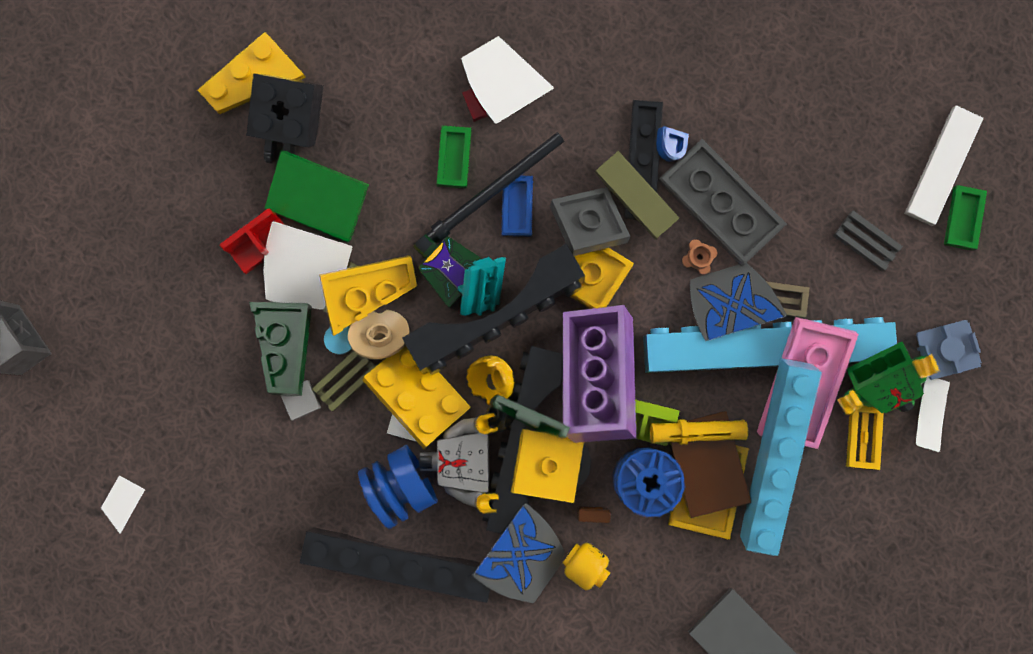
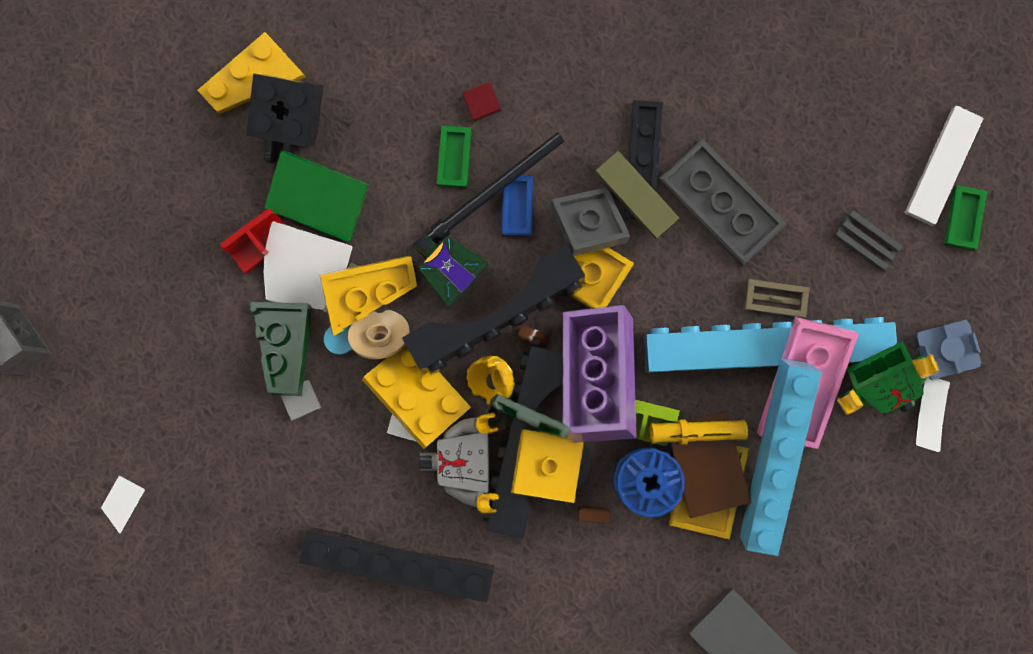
(325, 397): olive tile -> none
(392, 489): blue wheel -> none
(482, 286): teal piece -> none
(502, 79): white sticker -> none
(522, 558): sticker -> none
(533, 336): none -> reddish brown tile
(586, 566): yellow head -> none
(671, 143): tile -> none
(708, 254): nougat plate -> none
(732, 301): sticker -> none
(876, 440): yellow tile -> none

